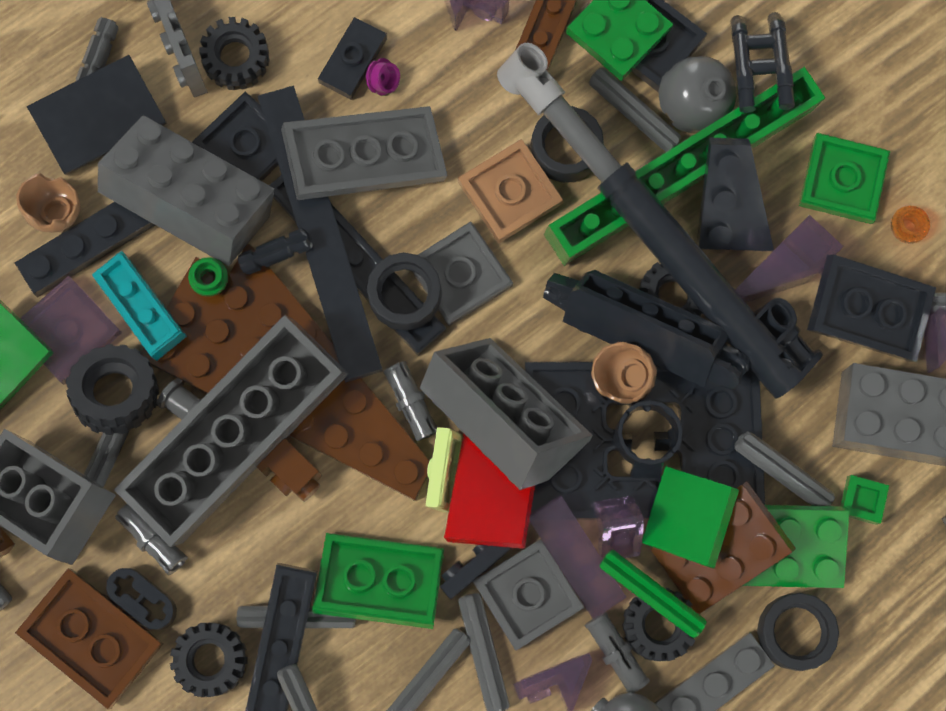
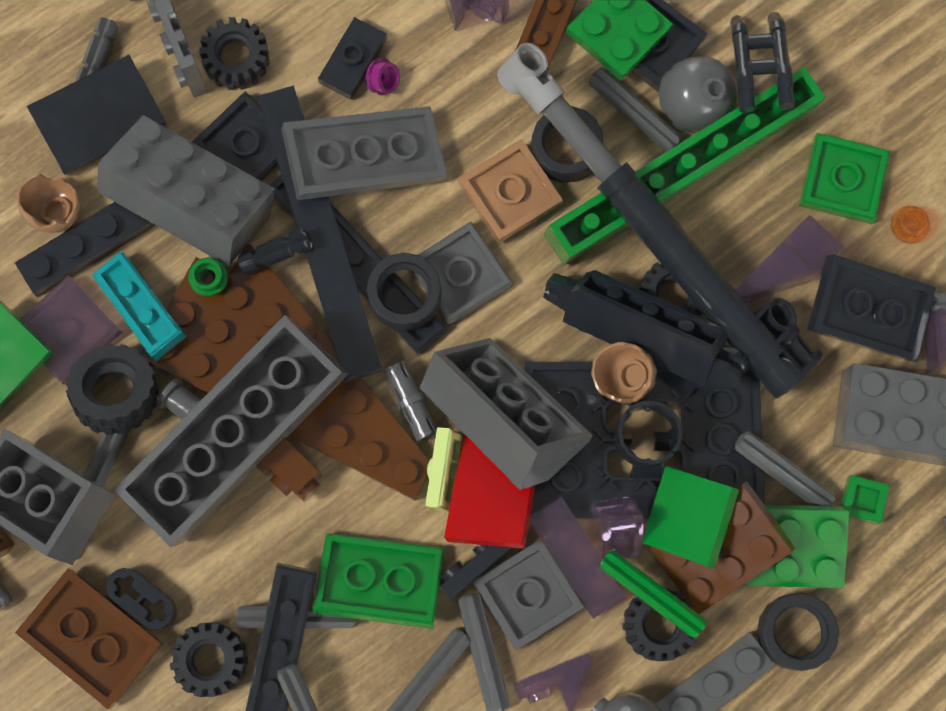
(148, 540): dark grey pin -> none
(617, 653): dark grey pin -> none
(732, 200): black wing -> none

